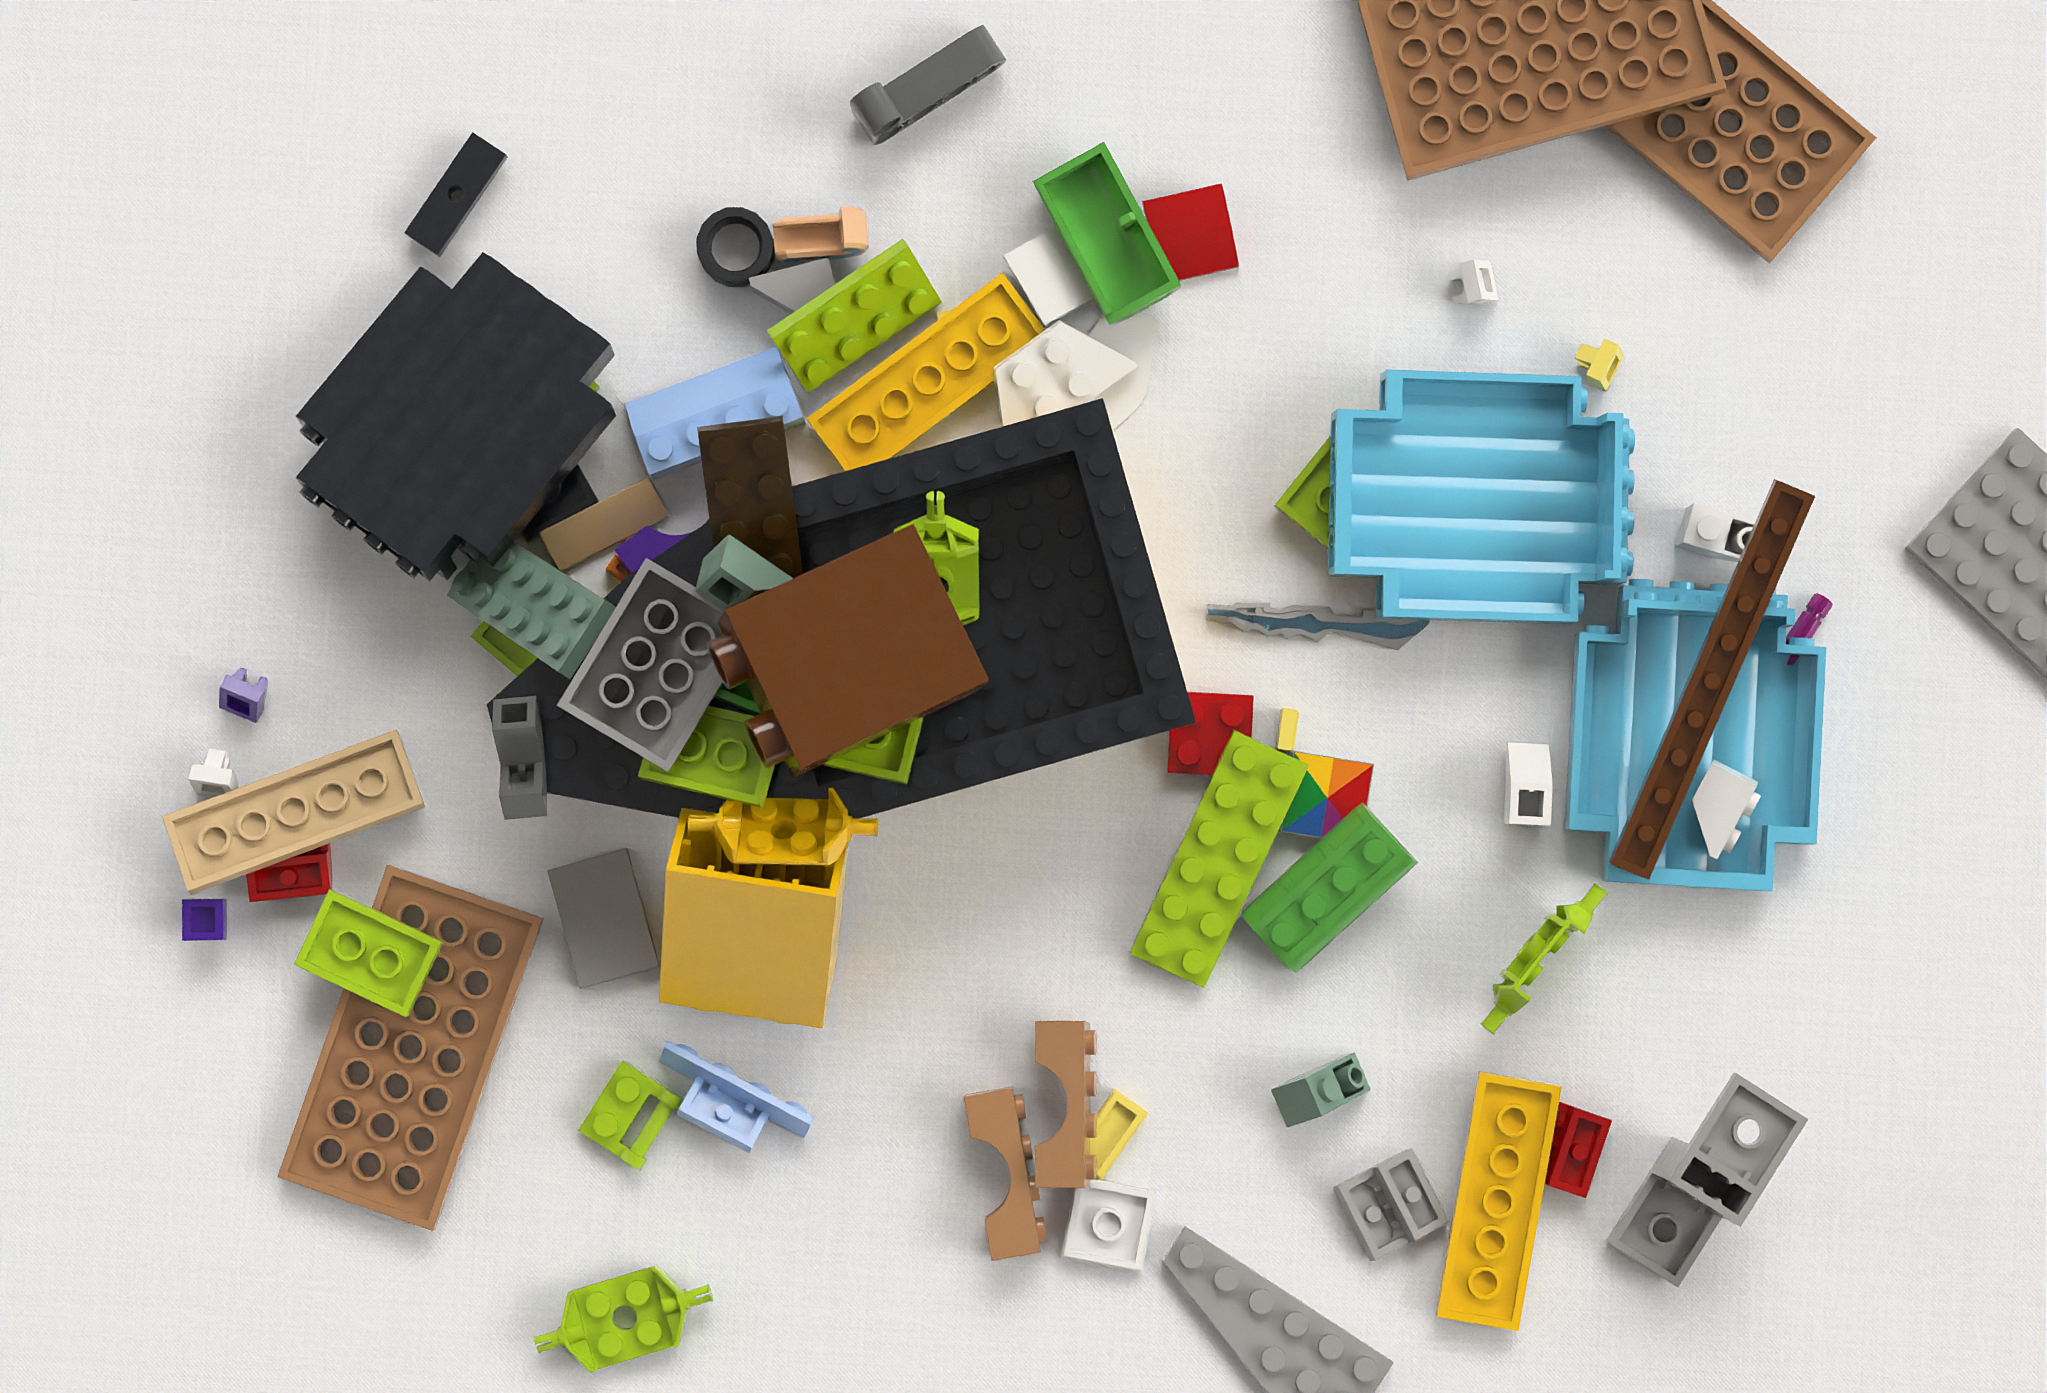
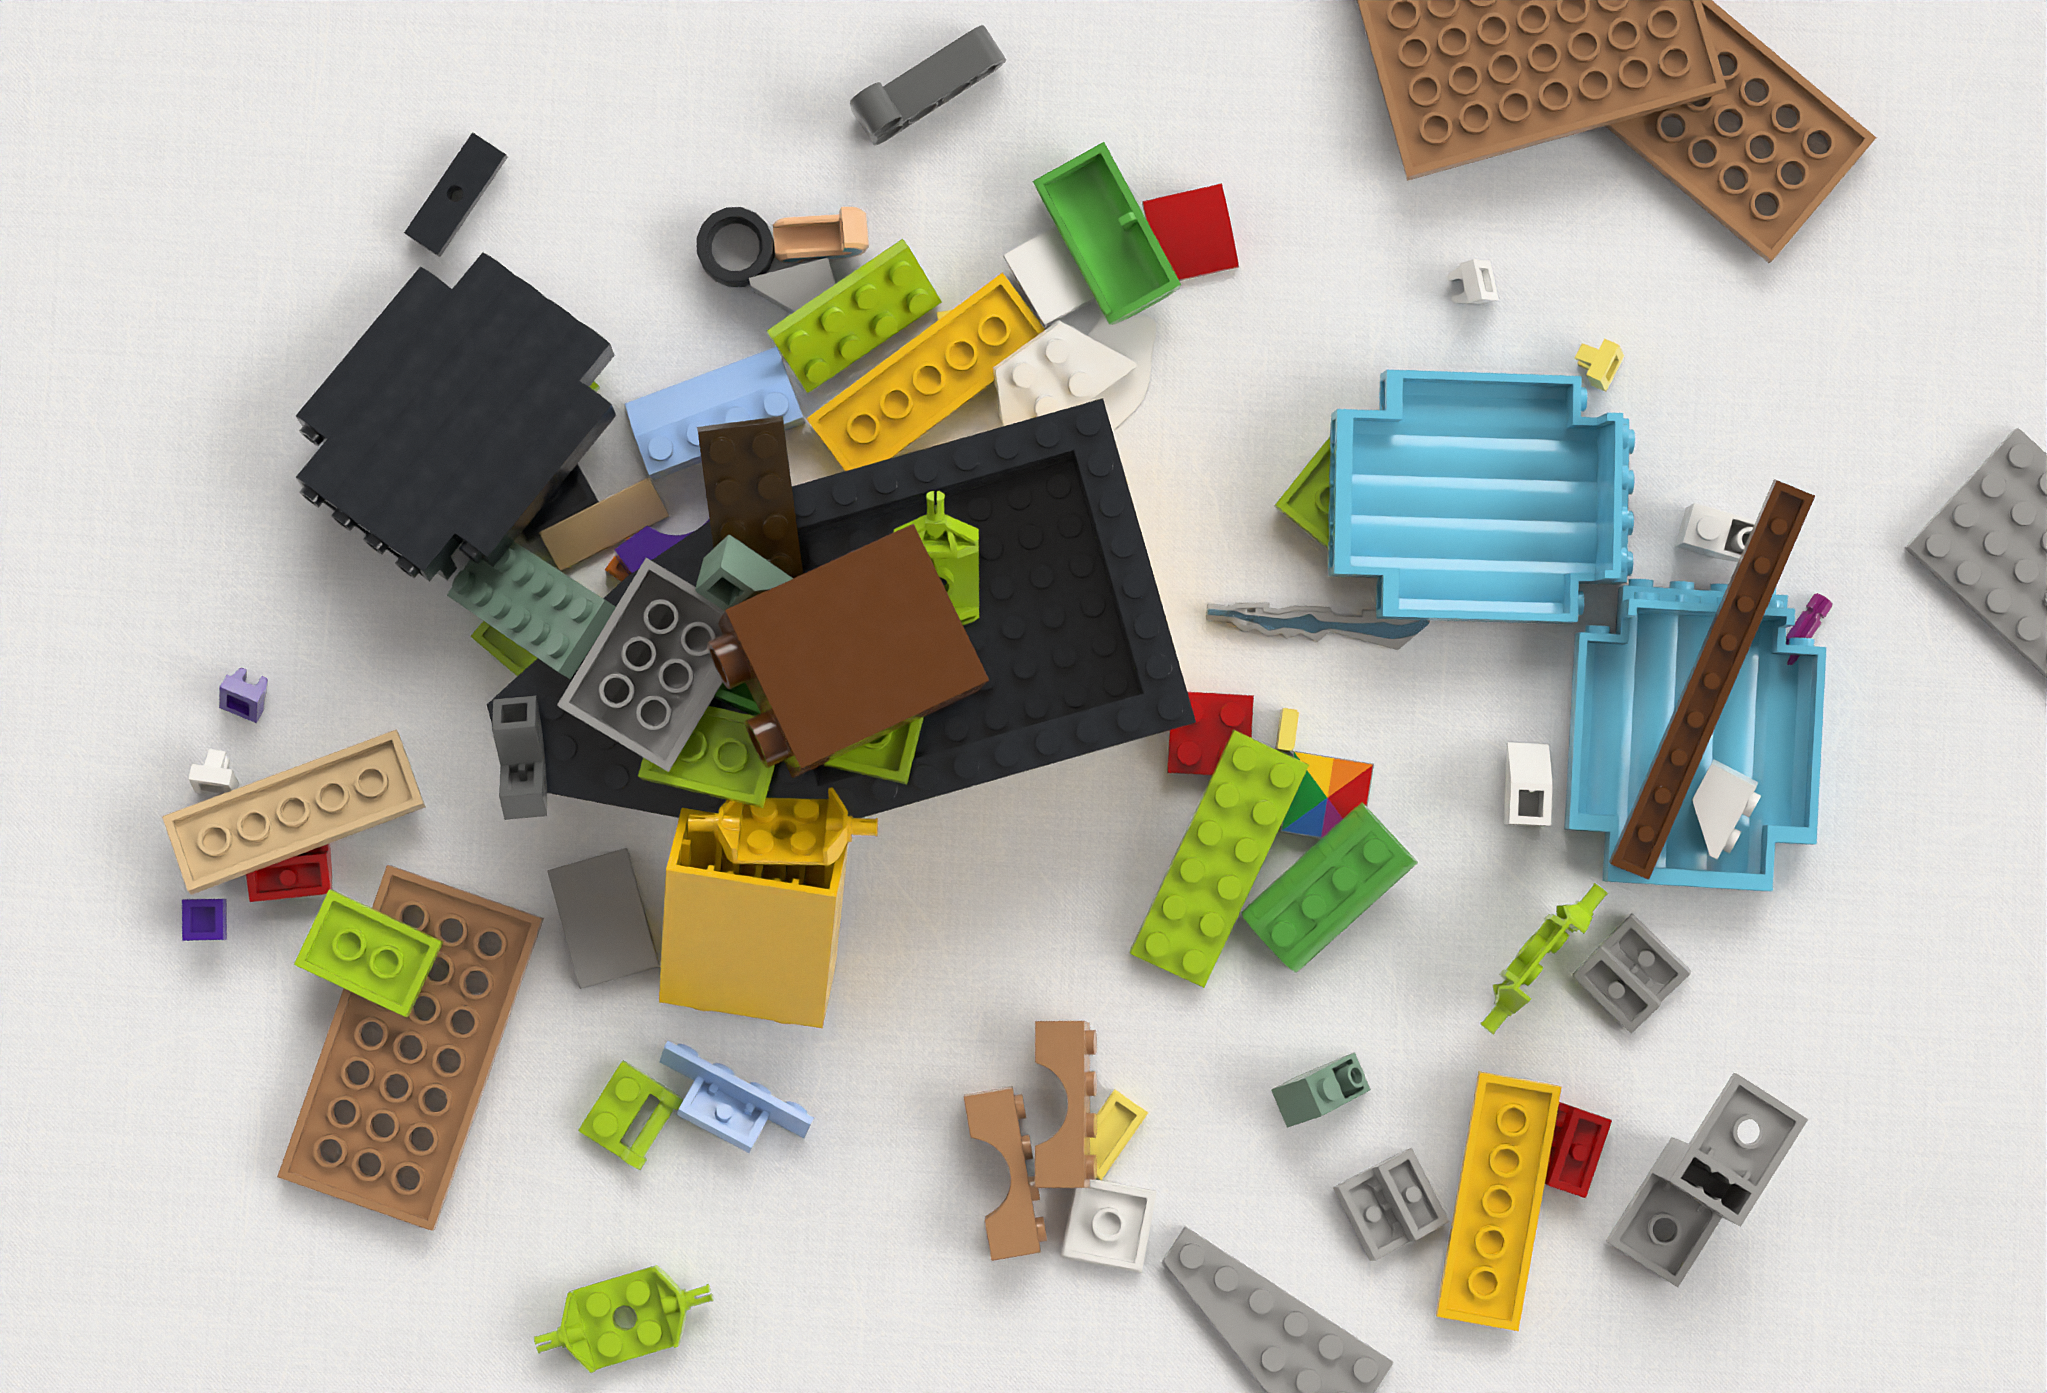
(1631, 973): none -> light grey slope

